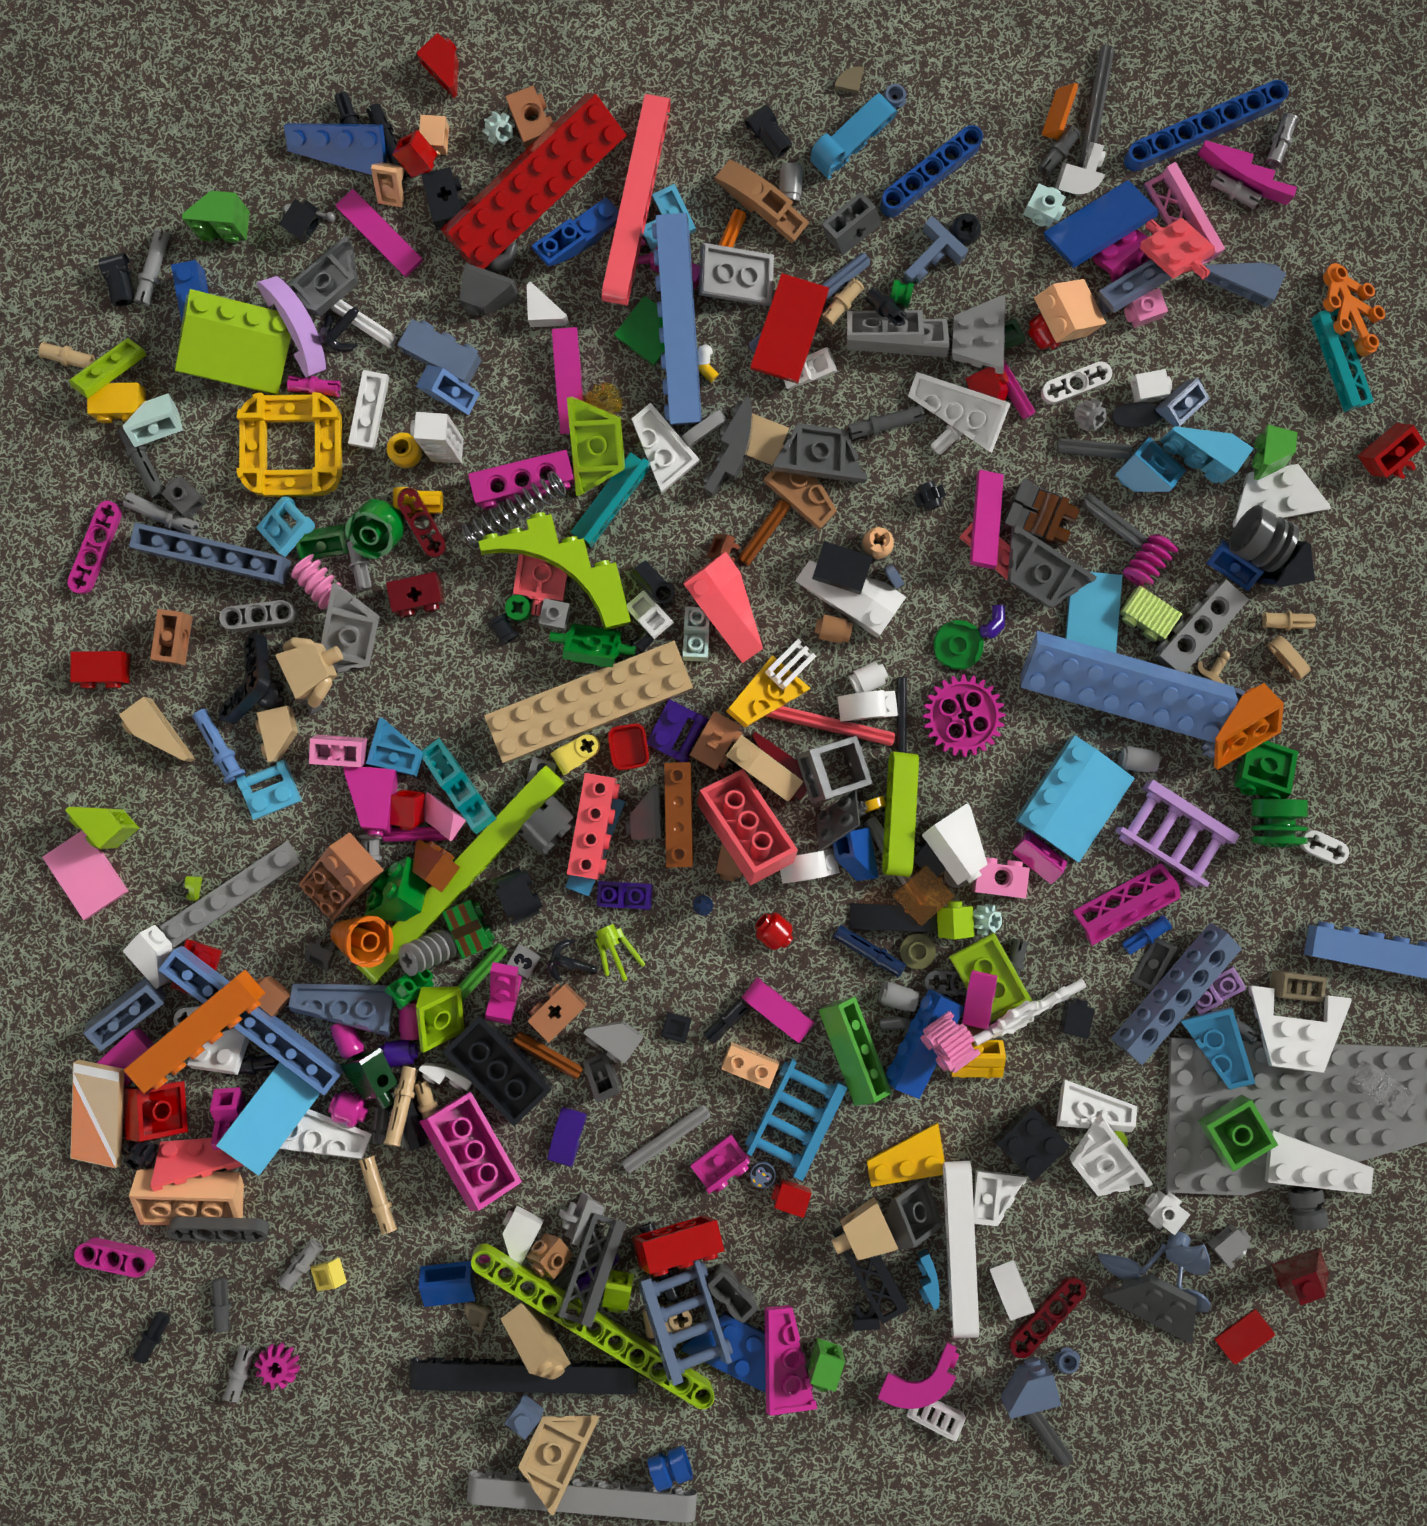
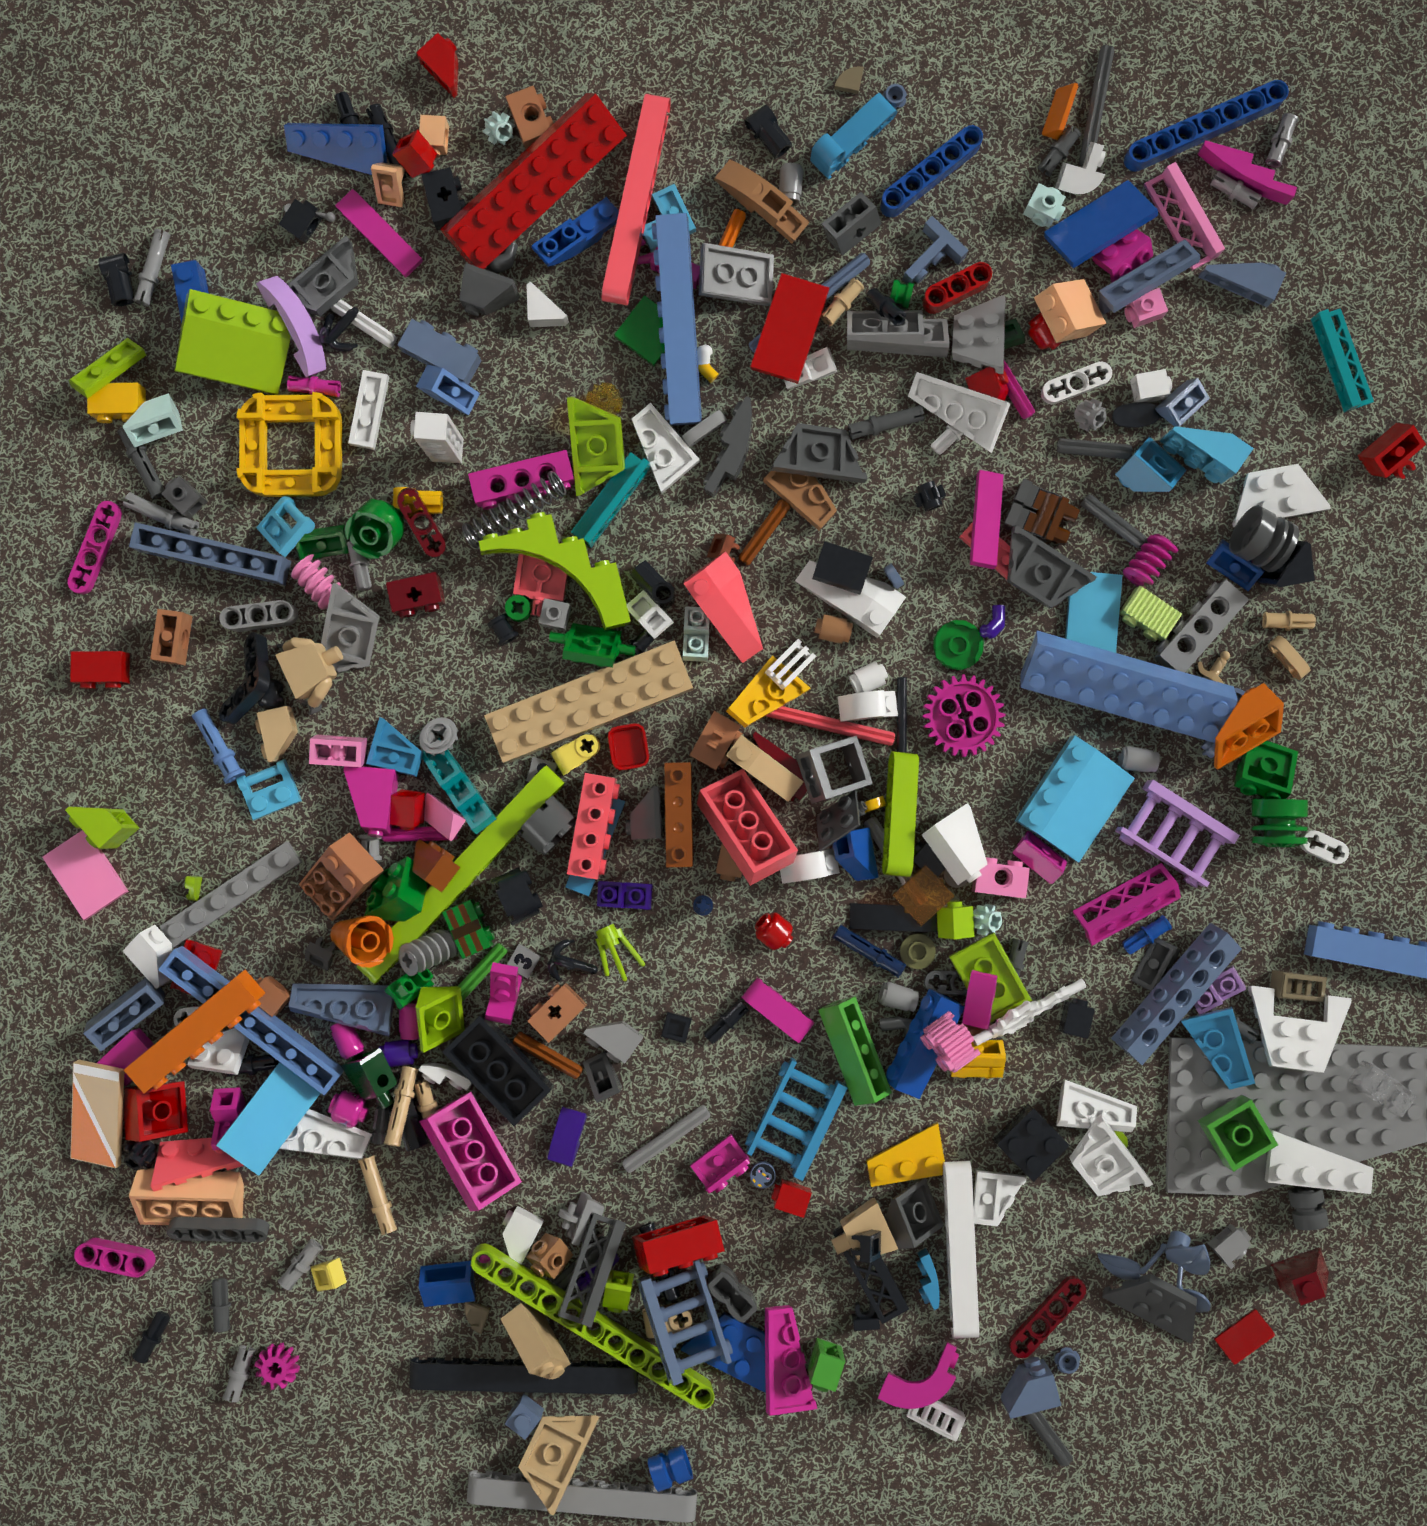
(65, 355): tan pin -> none
(149, 724): tan slope -> none
(218, 216): bright green slope -> none
(399, 443): yellow head -> none
(440, 726): none -> light grey gear
(567, 371): dark pink slope -> none
(669, 728): dark purple plate -> none
(750, 1065): light nougat brick -> none
(766, 439): tan piece -> none
(869, 1246): none -> black tile
(880, 535): light nougat piece -> none
(963, 278): none -> red beam
(966, 220): black piece -> none
(1012, 1290): white slope -> none
(1165, 1211): white brick -> none
(1177, 248): coral plate -> none
(1274, 450): bright green slope -> none
(1338, 281): orange plant -> none

